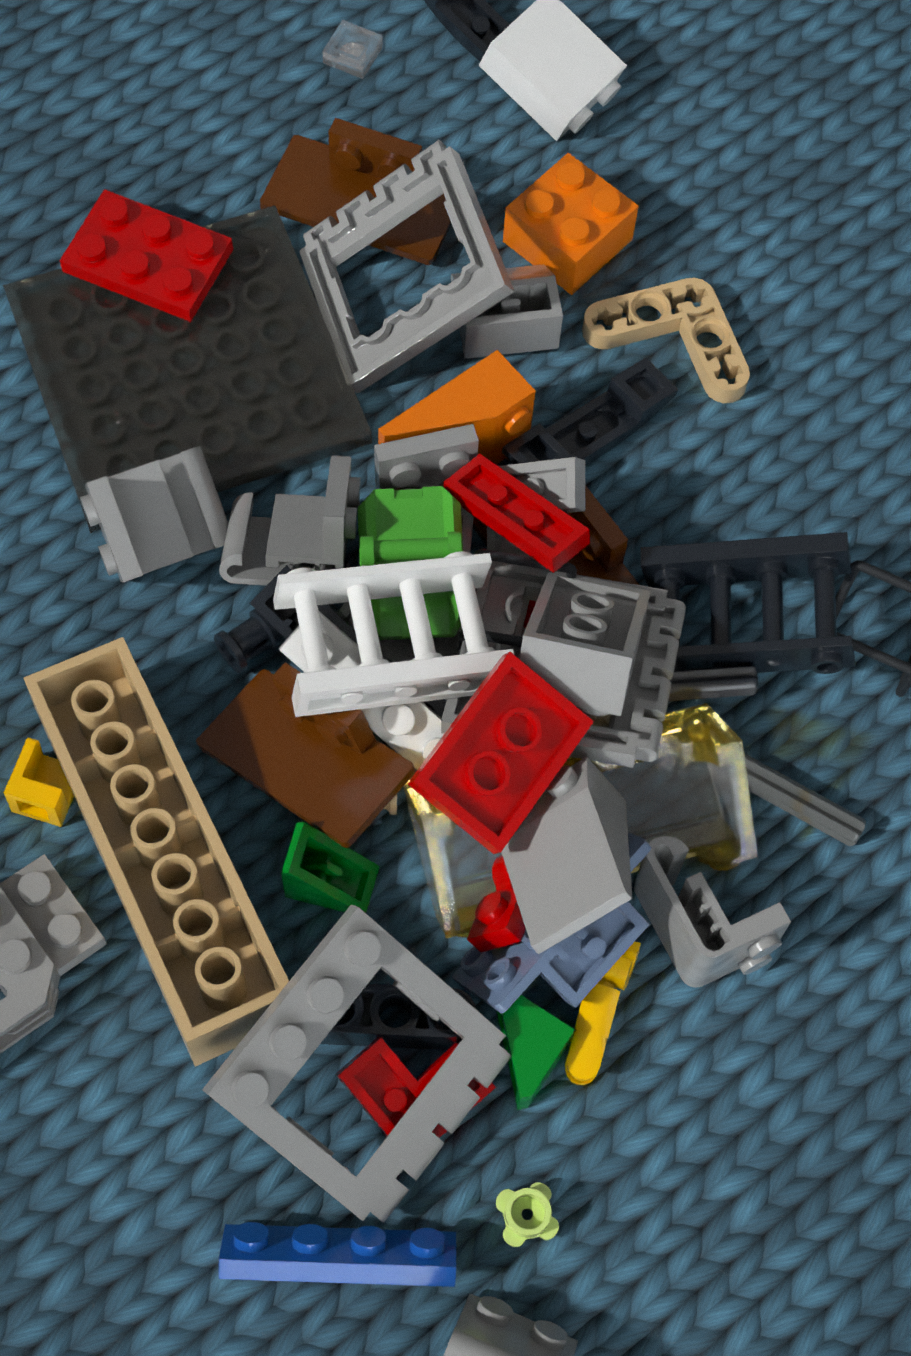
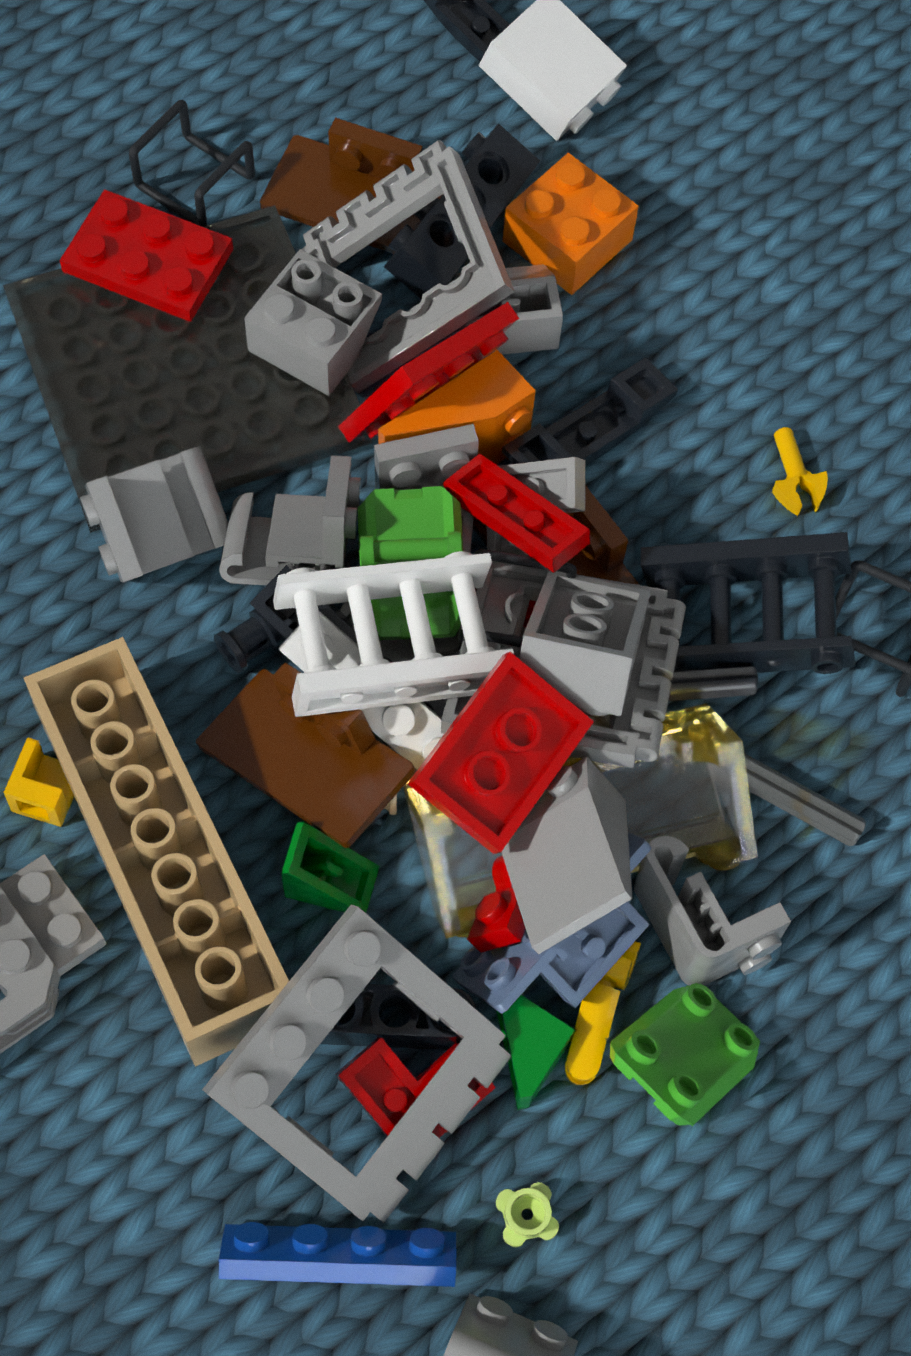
(227, 163): none -> black piece
(312, 321): none -> light grey slope
(352, 49): clear plate -> none
(429, 372): none -> red plate
(496, 171): none -> black brick
(686, 1052): none -> bright green shield
(687, 320): tan beam -> none
(796, 475): none -> yellow bar

